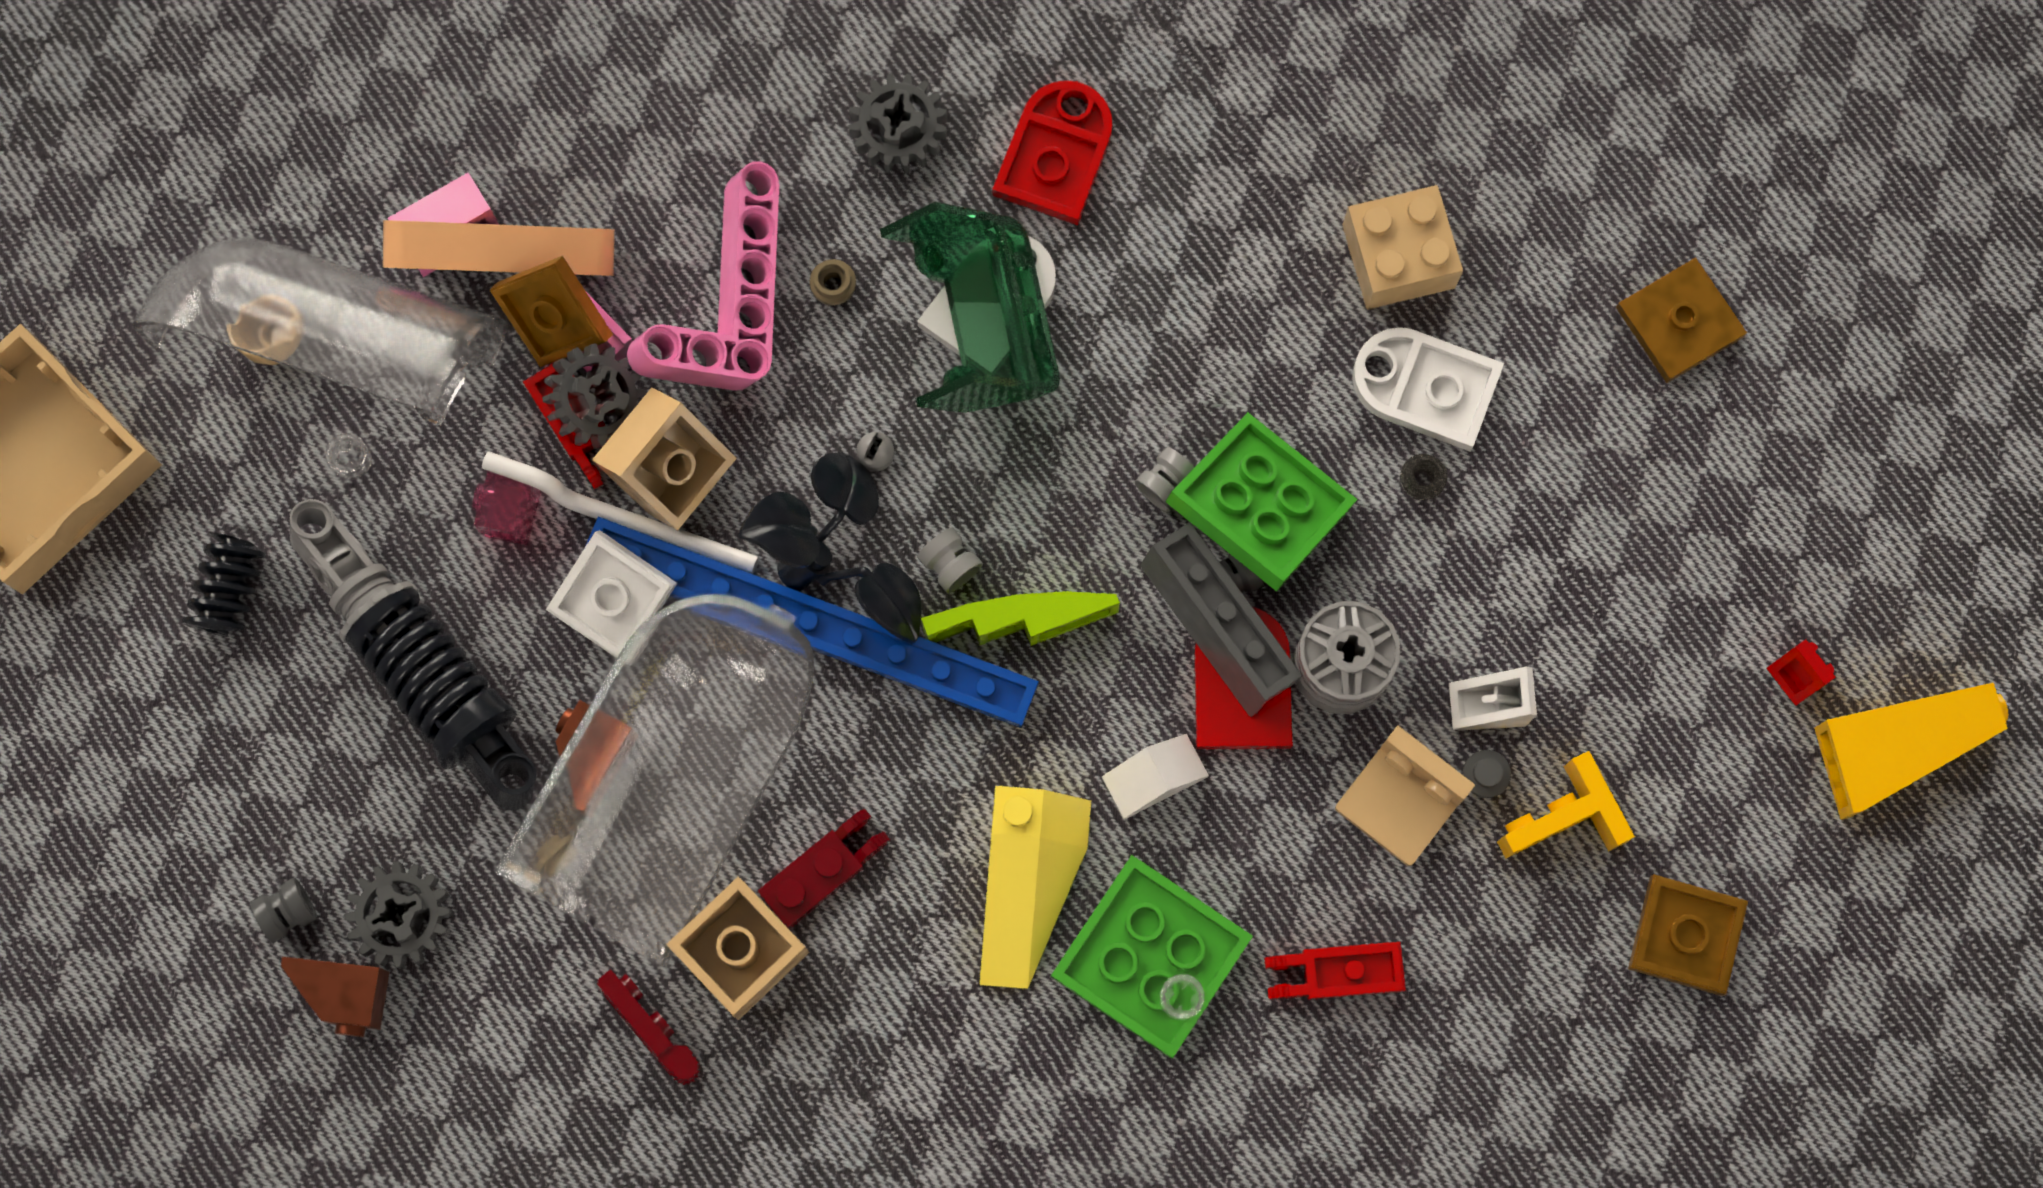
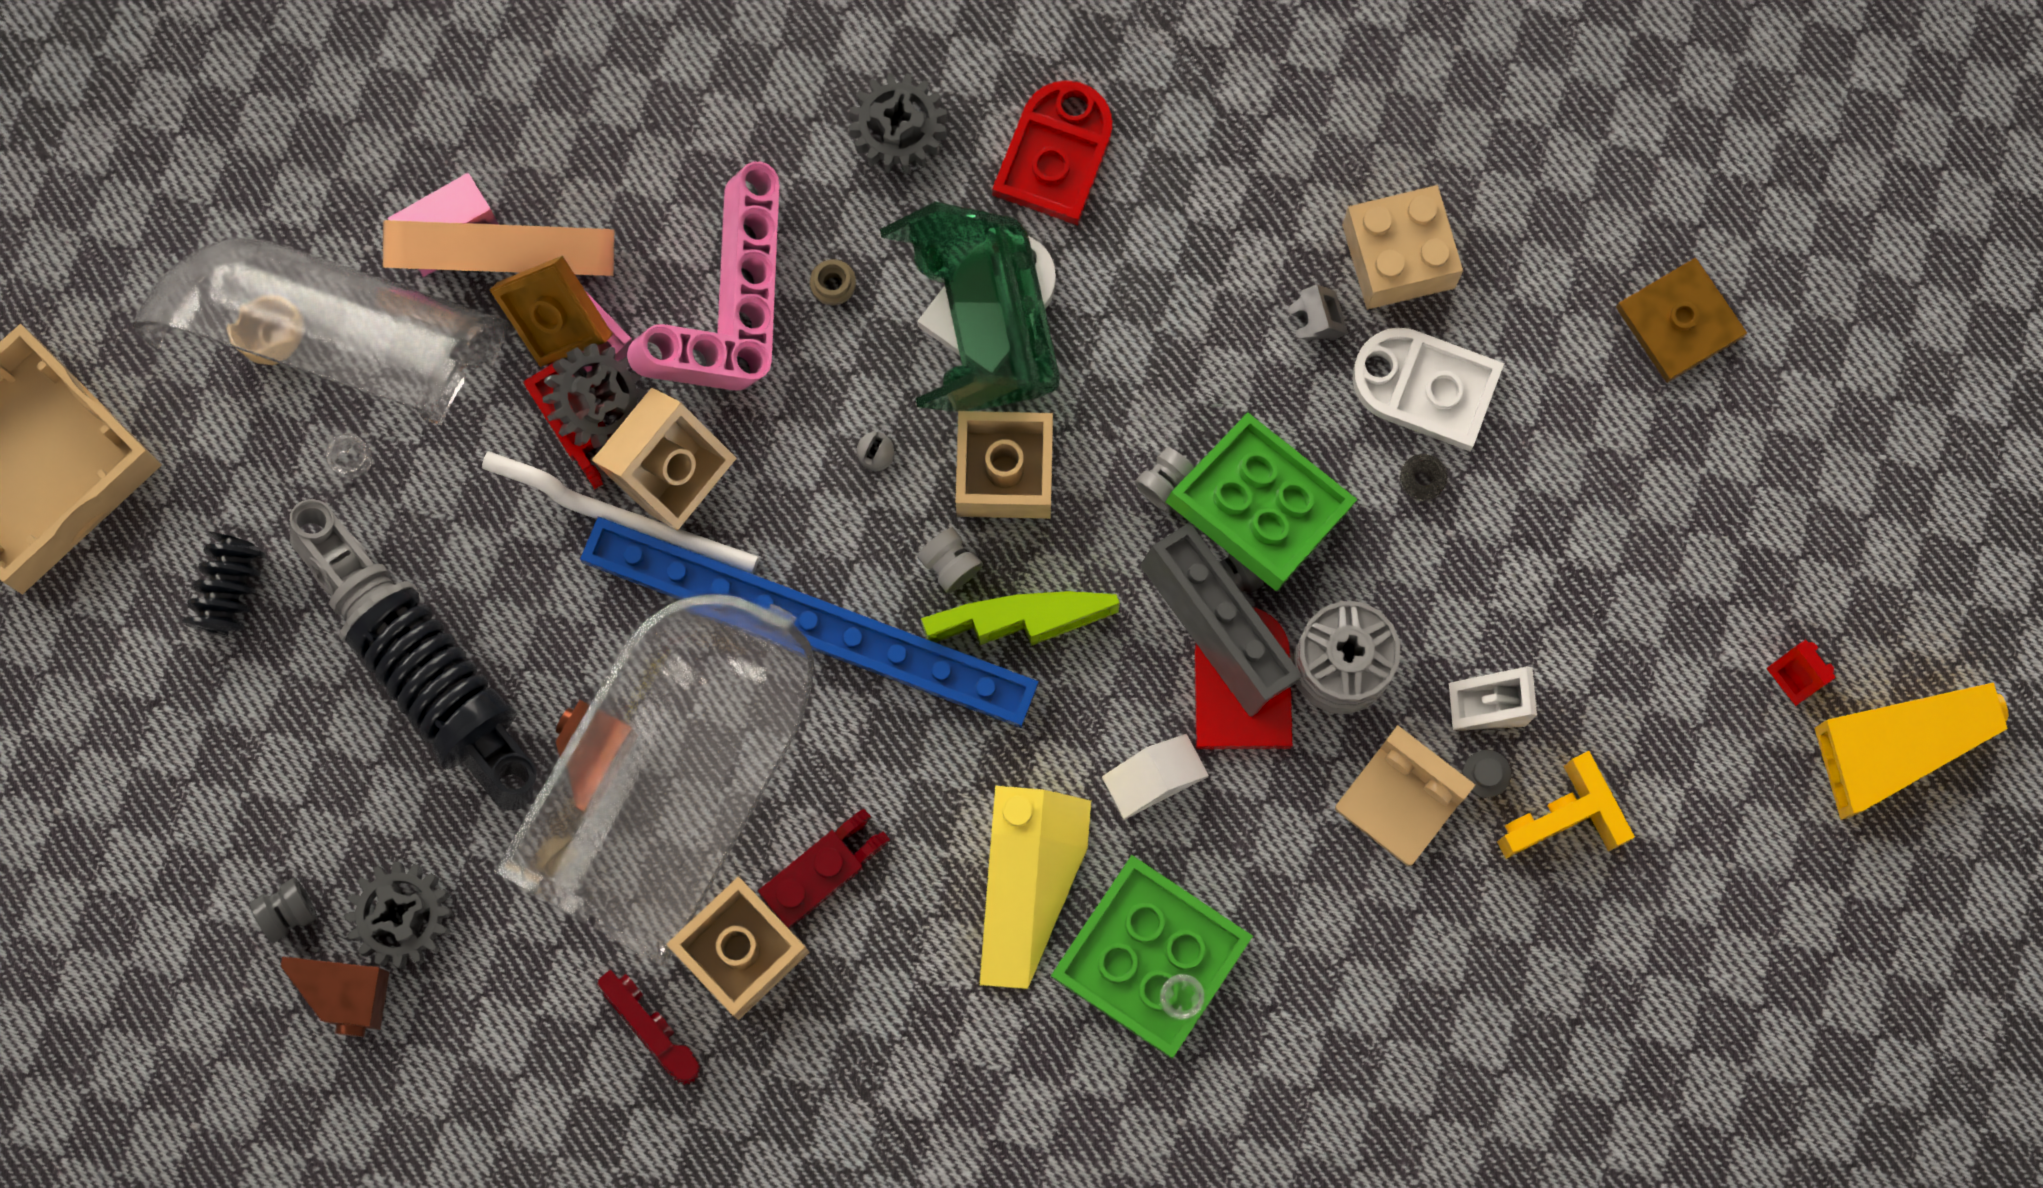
(505, 508): clear pink brick -> none
(610, 593): white tile -> none
(784, 530): black plant -> none
(1004, 464): none -> tan brick
(1323, 314): none -> flat silver tile
(1341, 971): red hinge -> none
(1688, 935): pearl gold plate -> none

